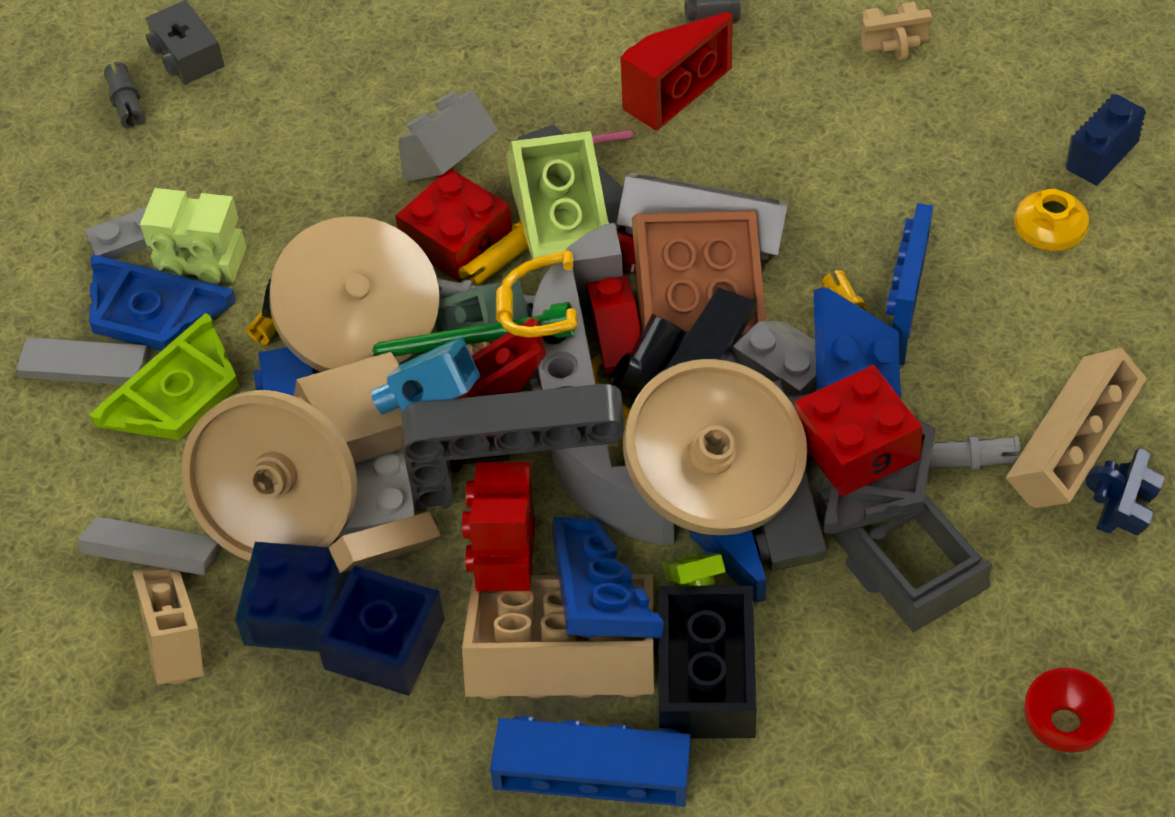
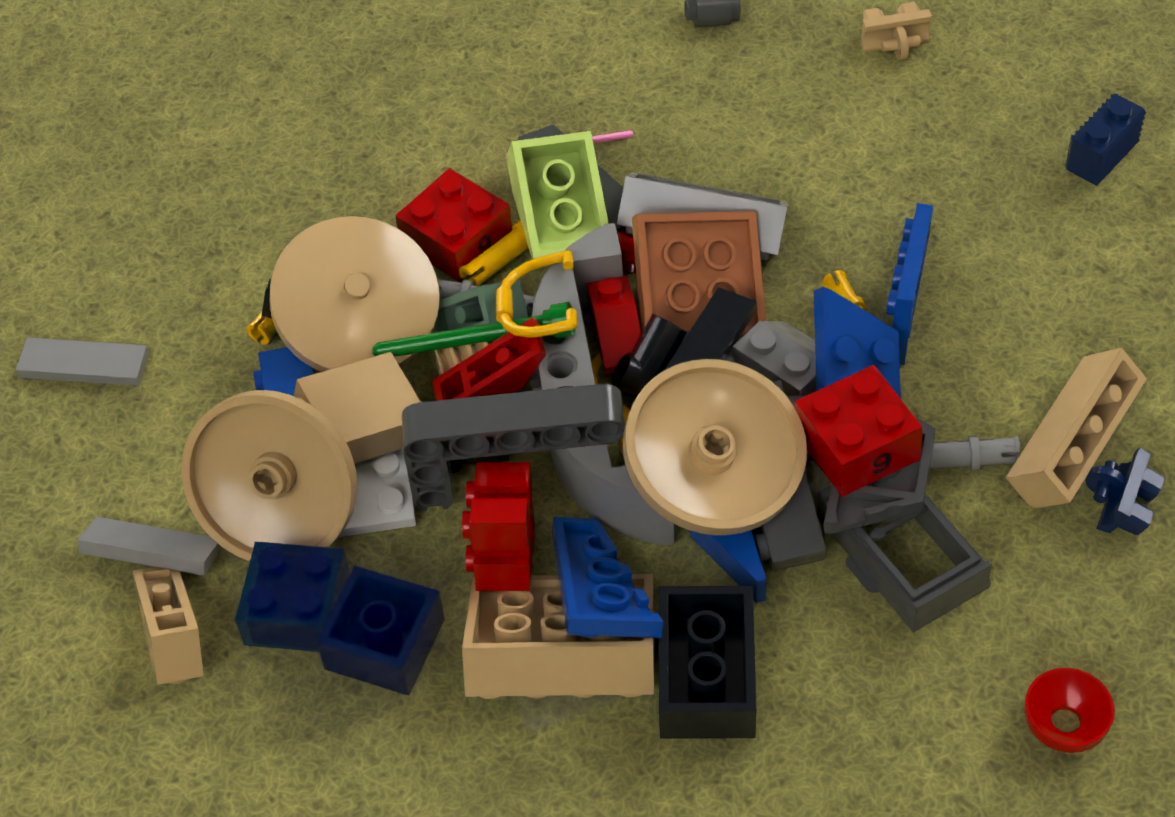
(117, 235): light grey plate -> none
(124, 95): dark grey pin -> none
(149, 304): blue wing -> none
(173, 387): lime wing -> none
(184, 42): dark grey brick -> none
(194, 235): yellowish green brick -> none
(384, 541): tan piece -> none
(441, 372): dark azure torso -> none
(444, 135): light grey slope -> none
(591, 761): blue brick -> none
(675, 68): red slope -> none
(694, 569): lime plate -> none
(1049, 229): yellow piece -> none

